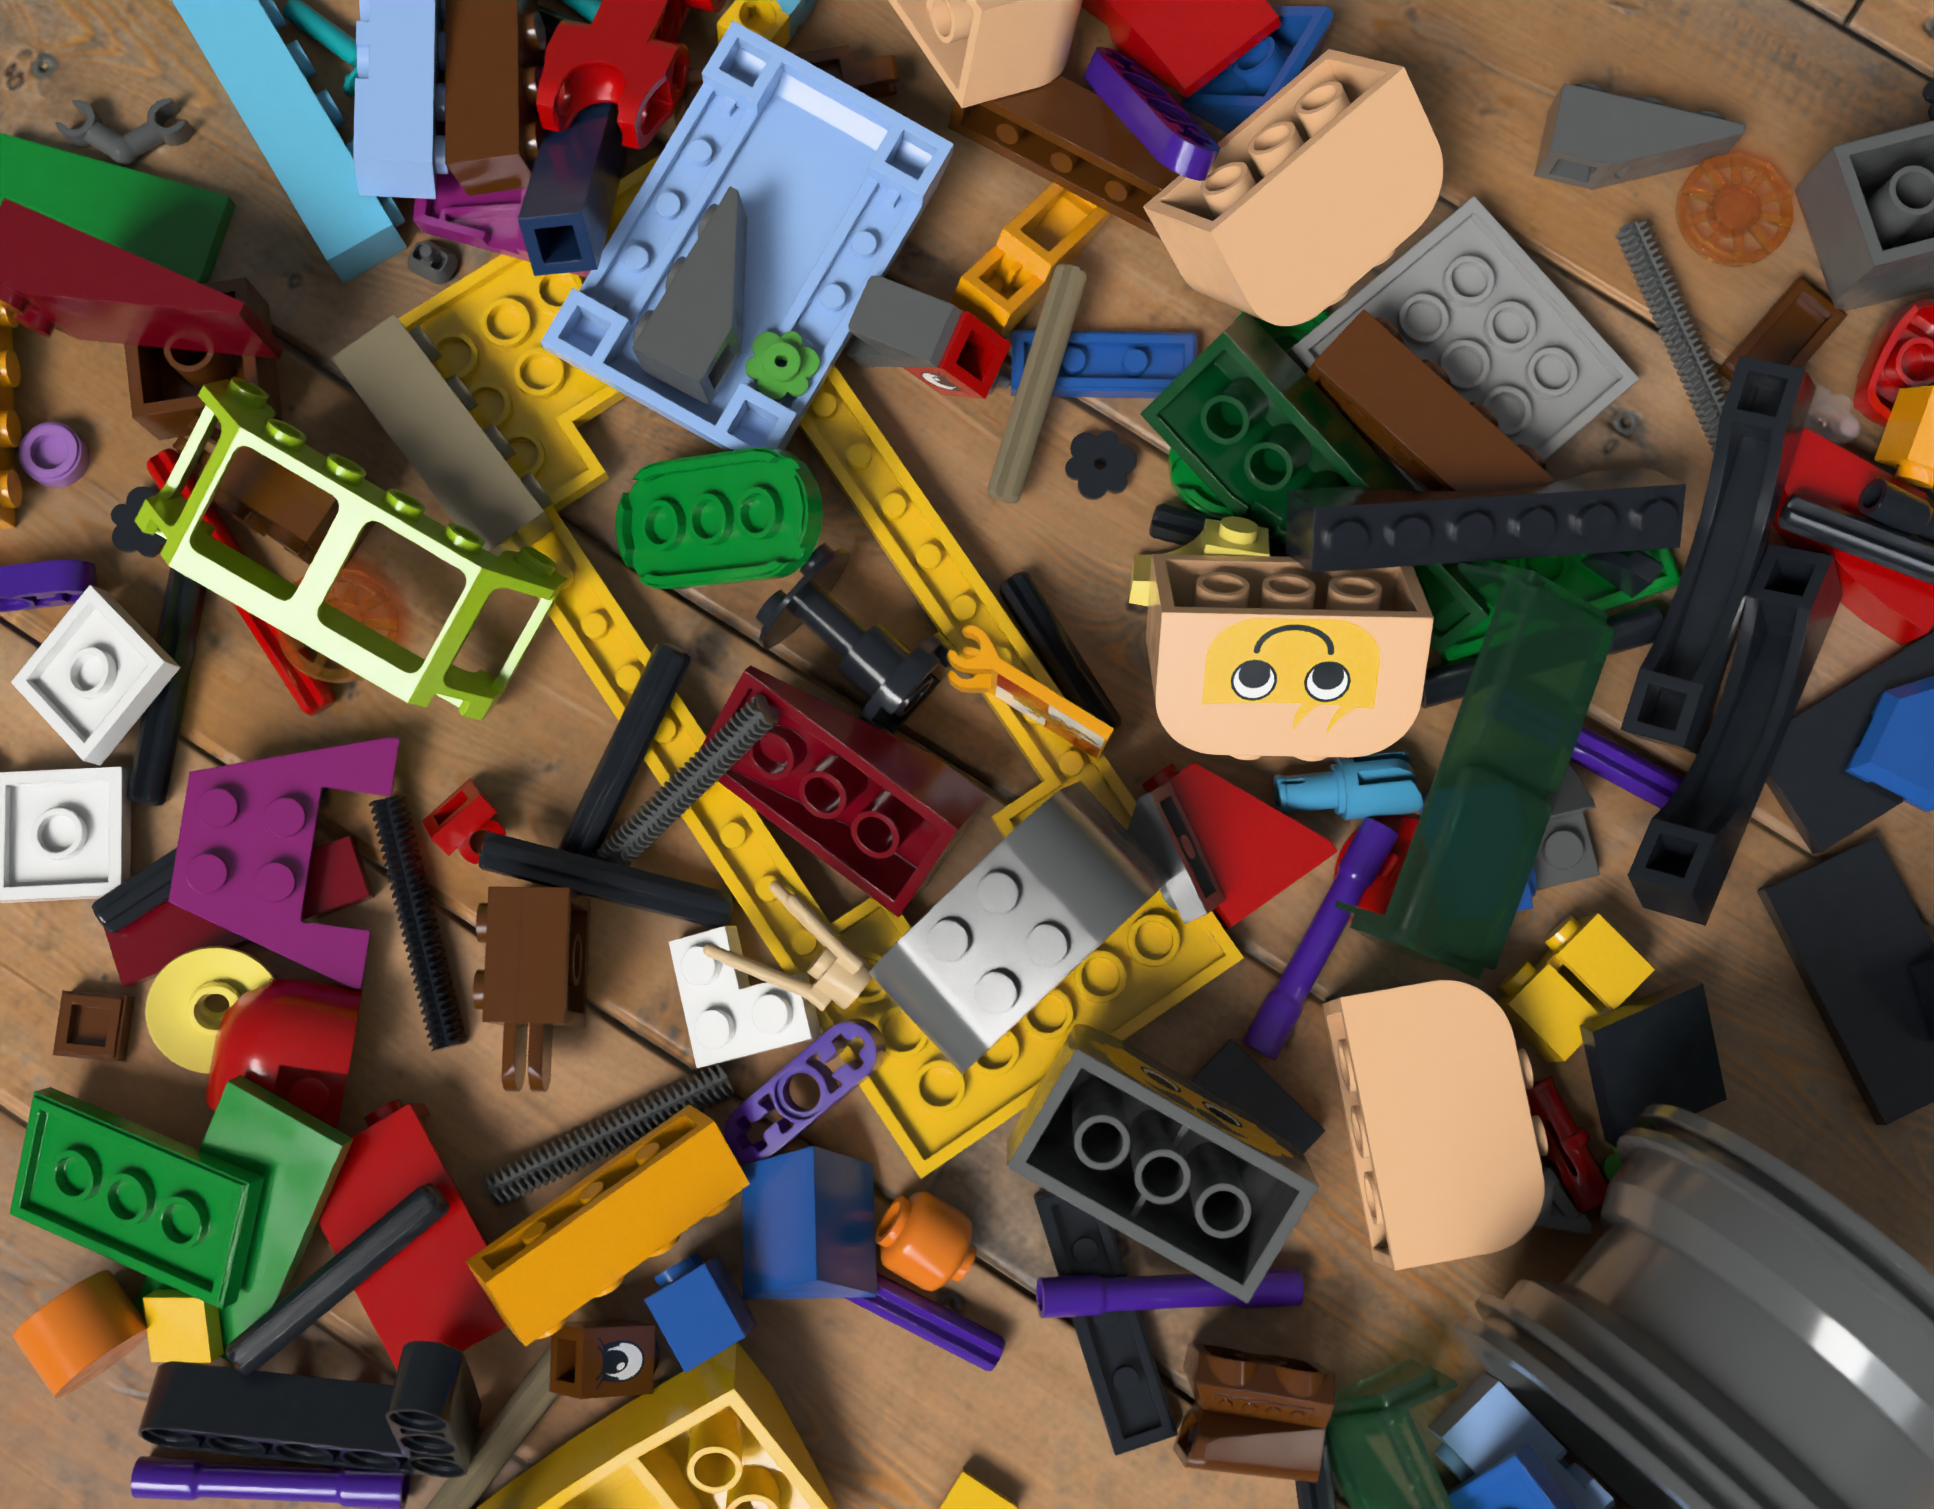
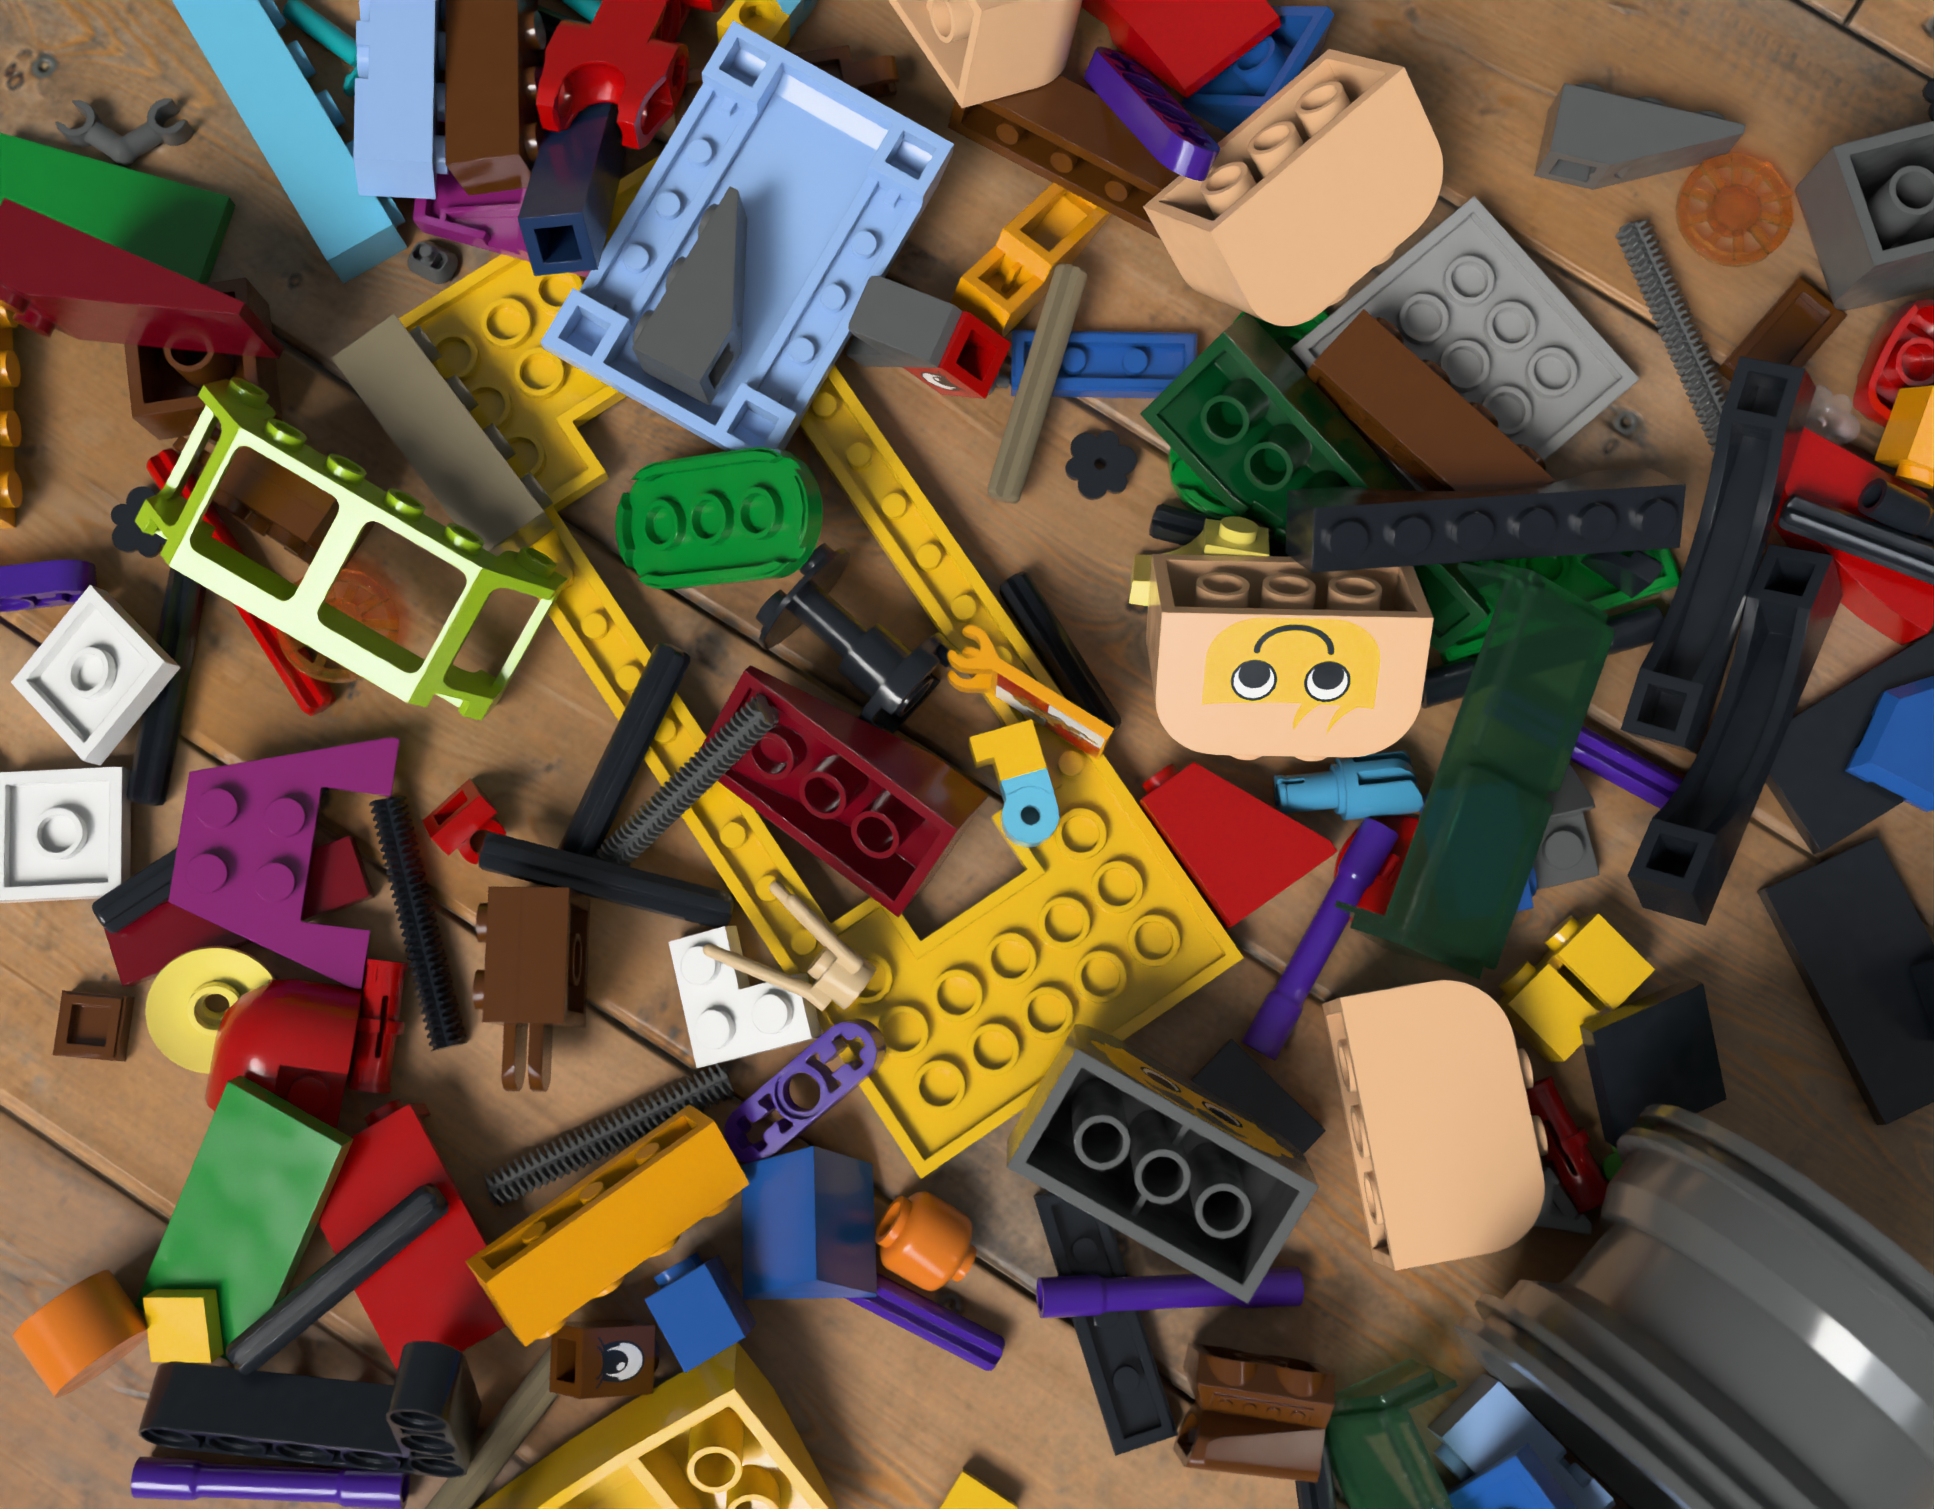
(54, 455): medium lavender tile -> none
(136, 1196): green tile -> none
(378, 1026): none -> red pin
(775, 380): bright green plant -> none
(1018, 924): brick -> none
(1024, 782): none -> leg
(1168, 837): dark grey slope -> none

